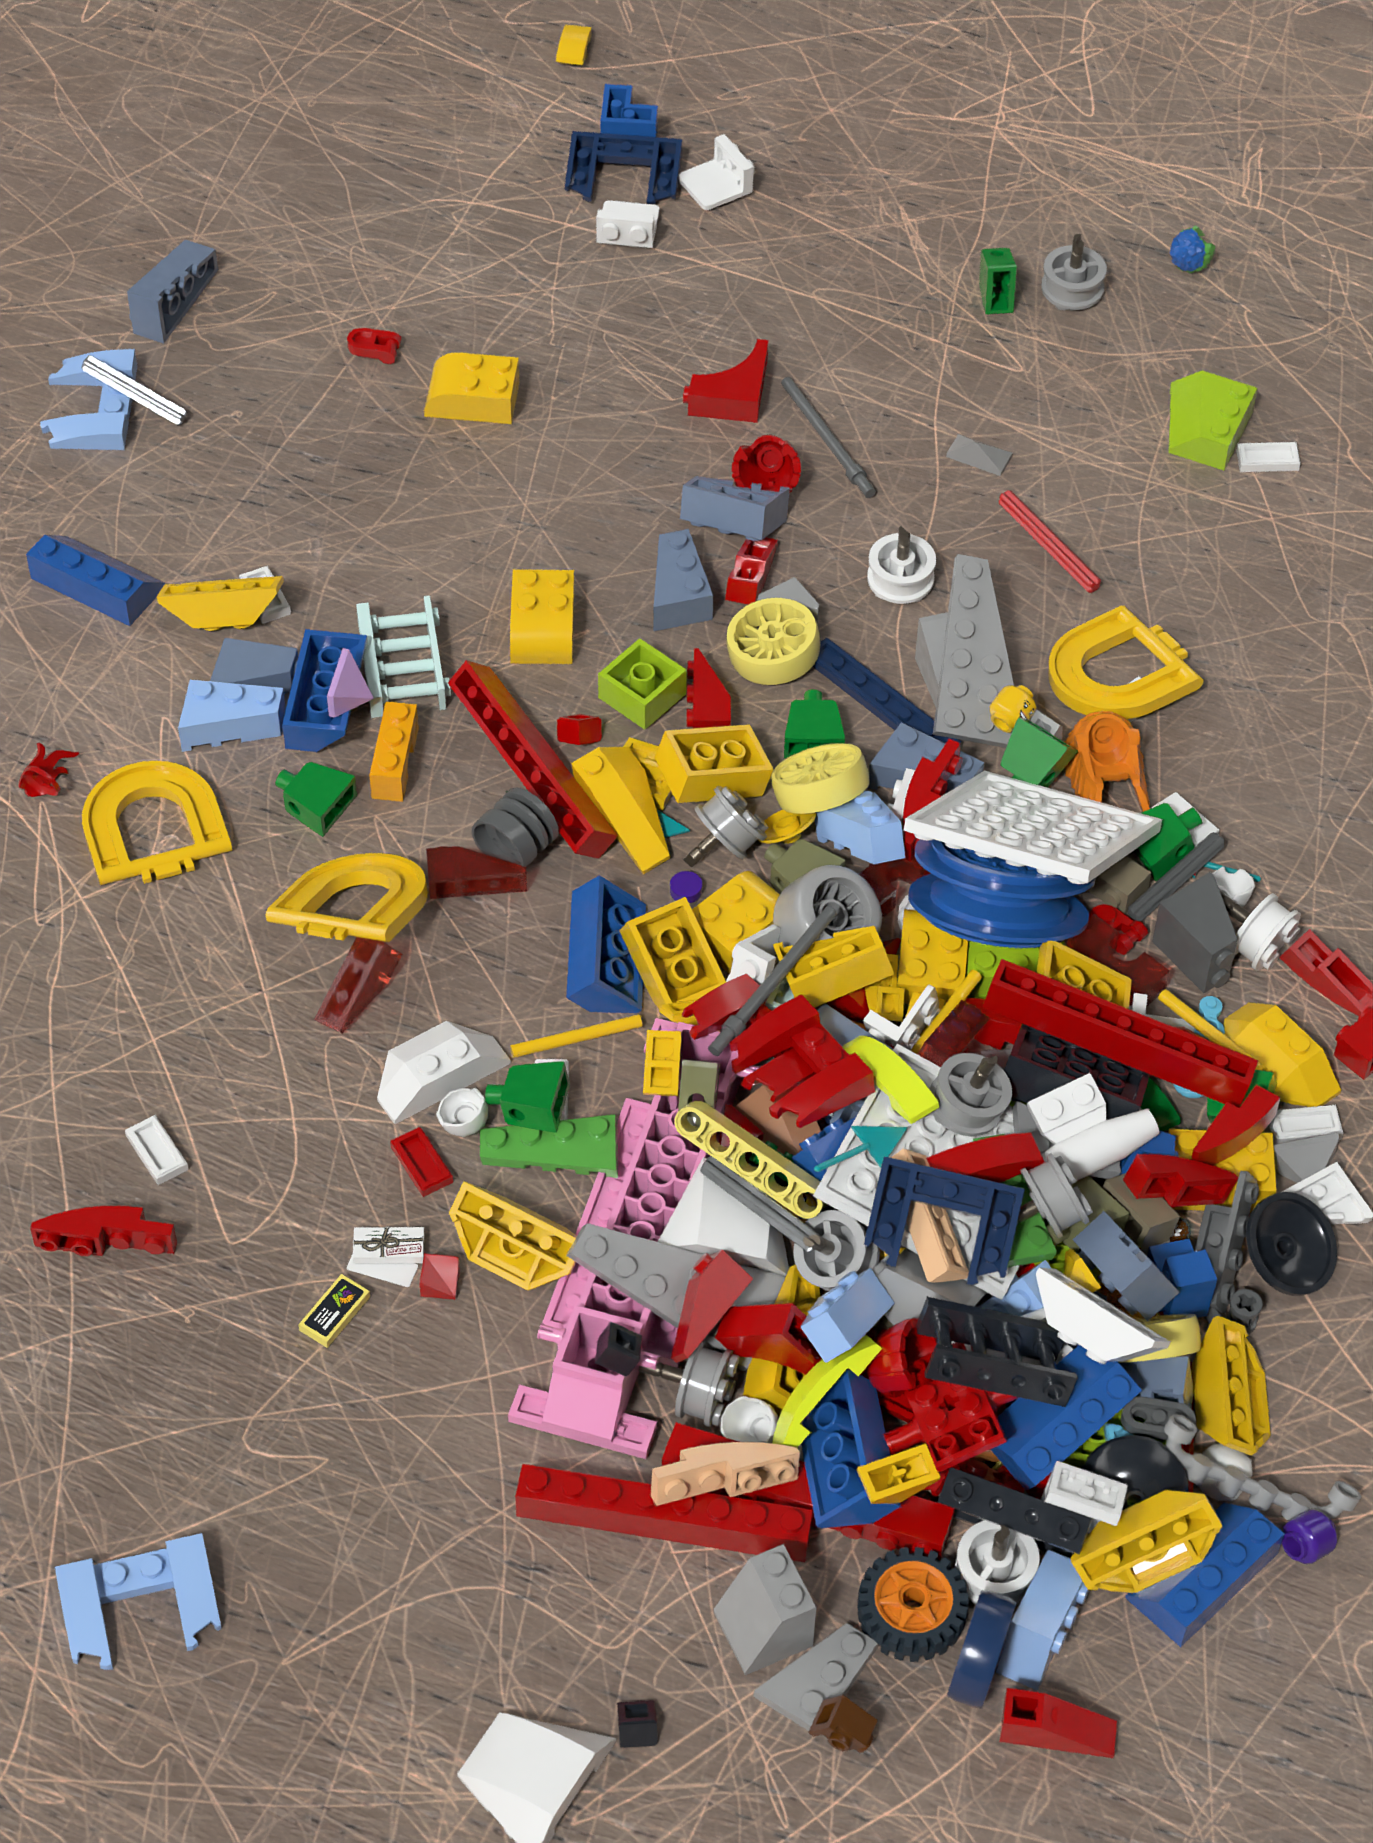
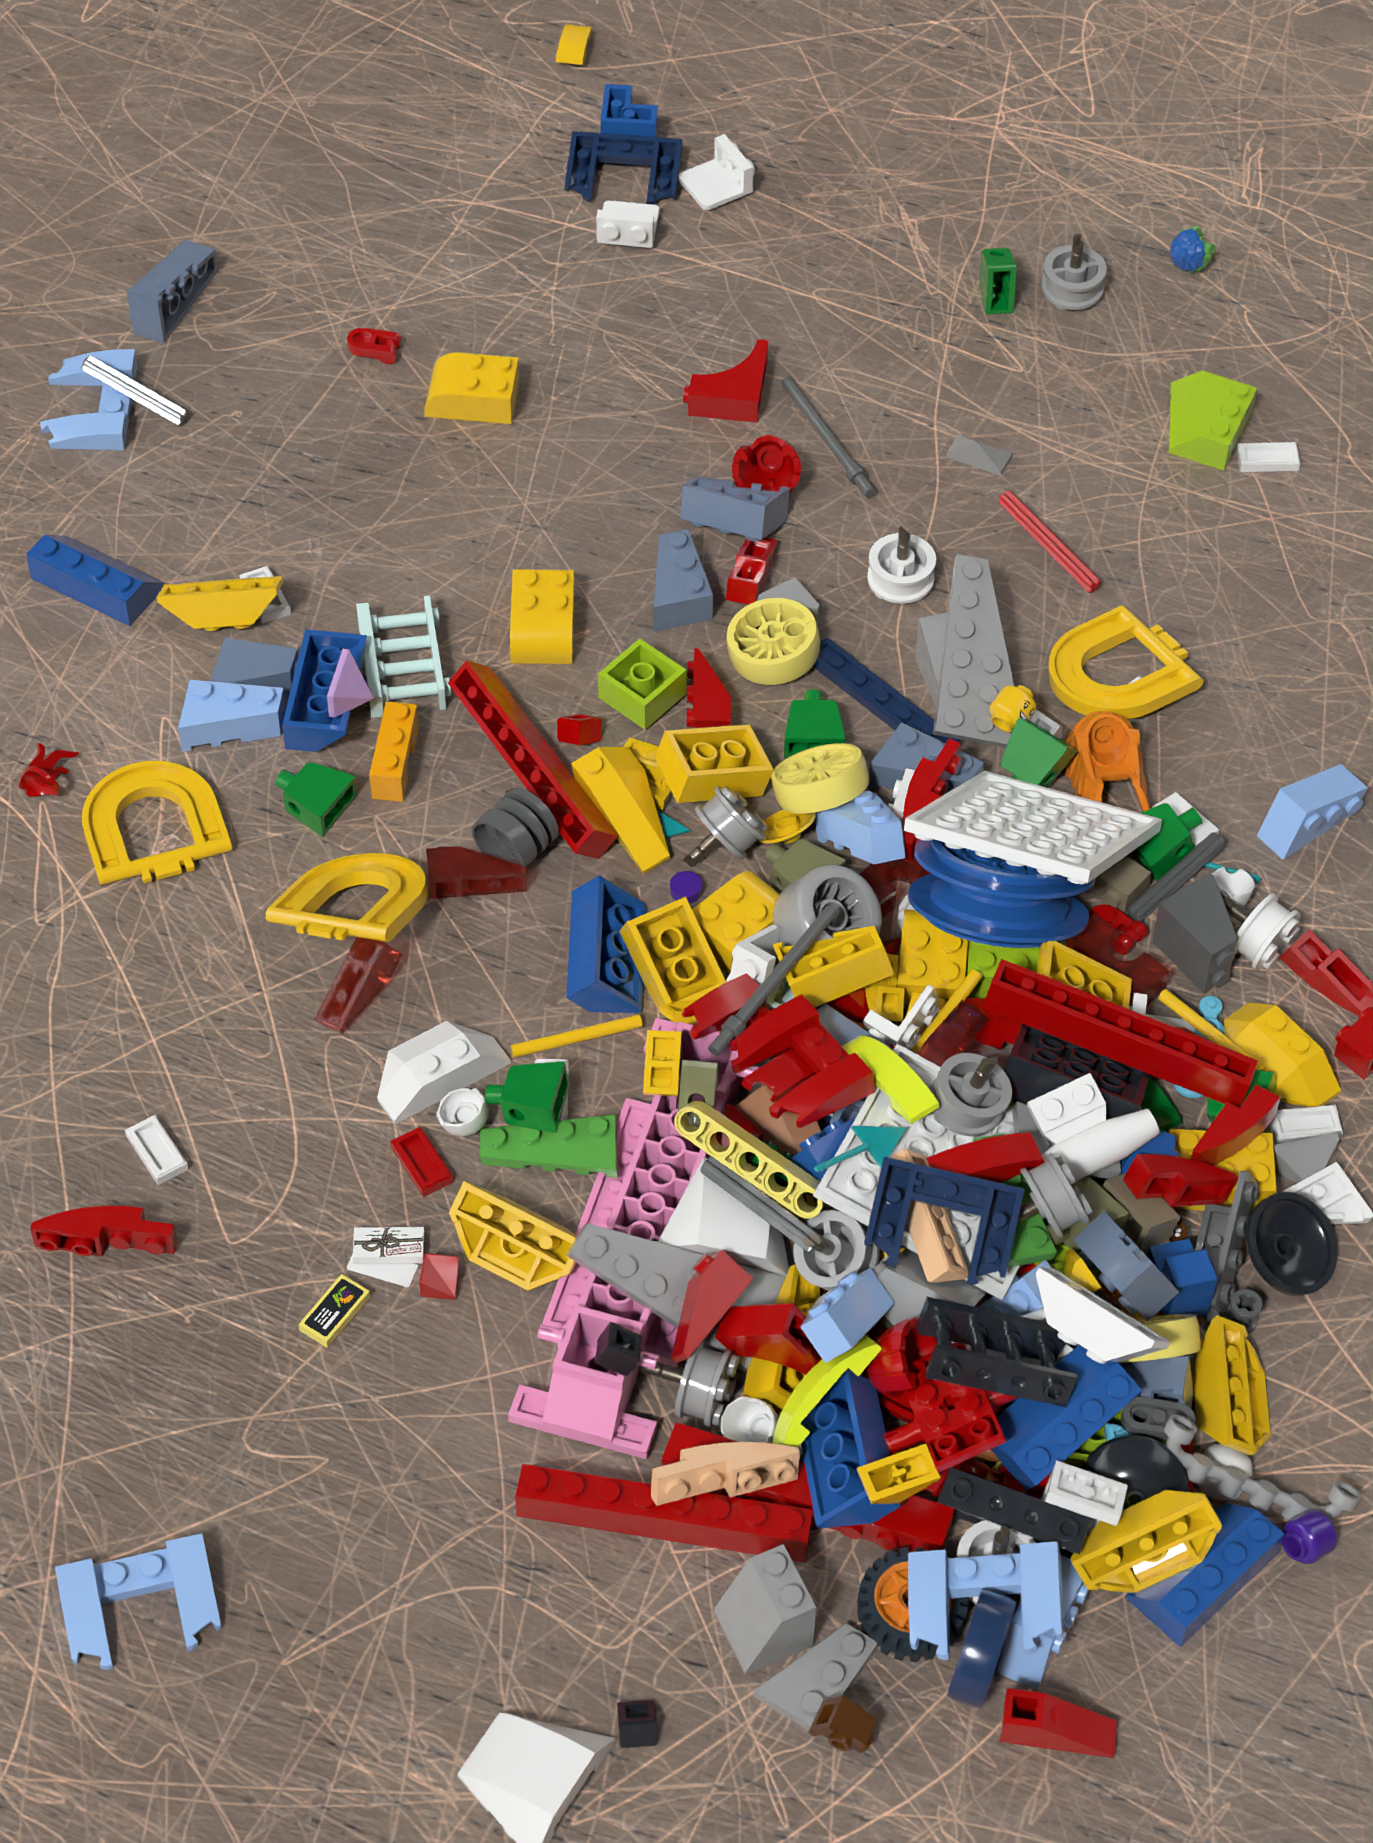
(936, 1579): none -> light blue wedge
(1310, 809): none -> light blue wedge

